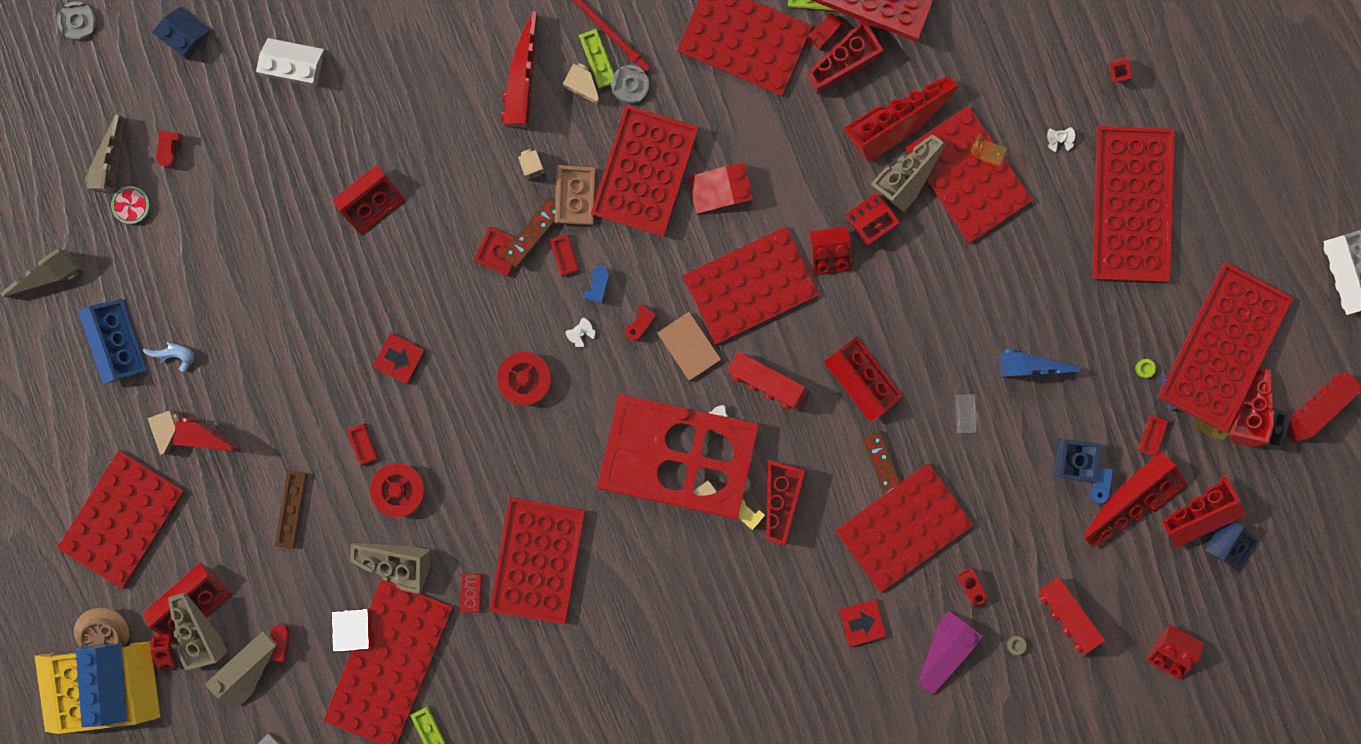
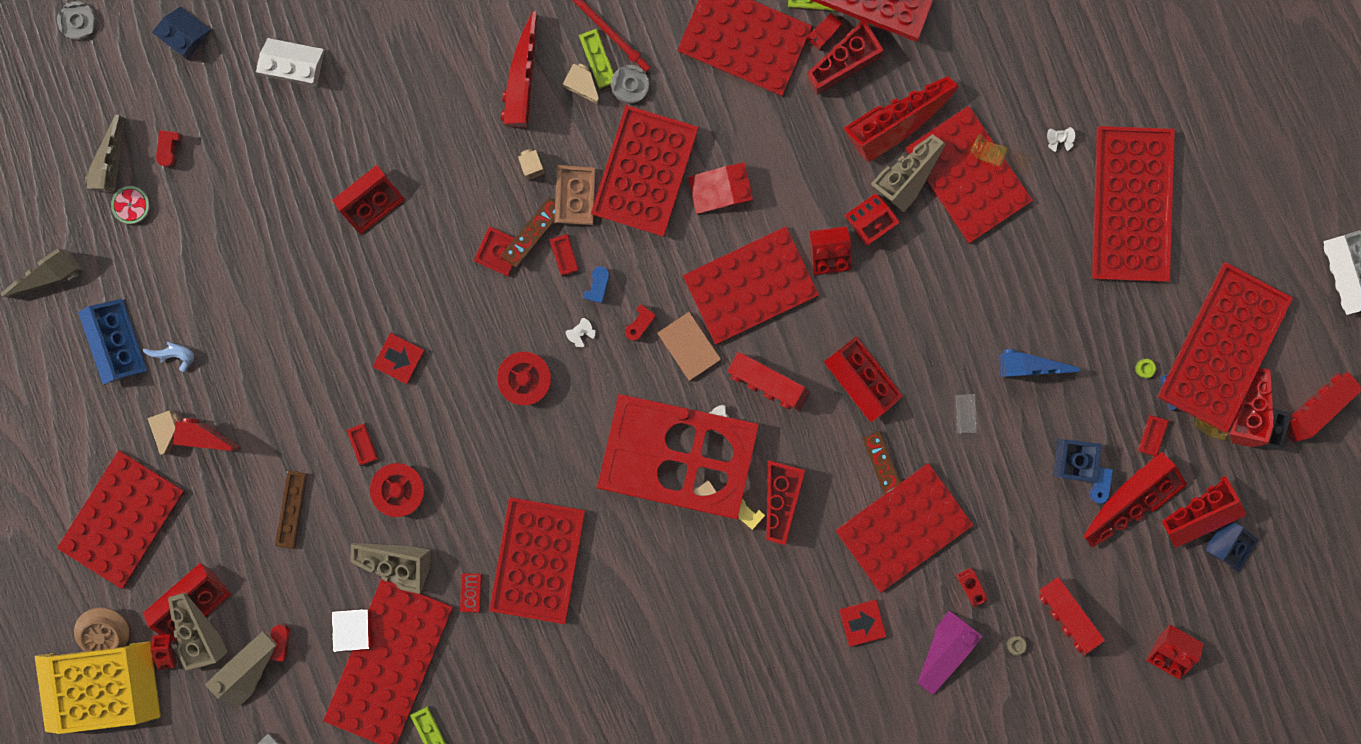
(101, 684): blue slope -> none
(1120, 69): red brick -> none

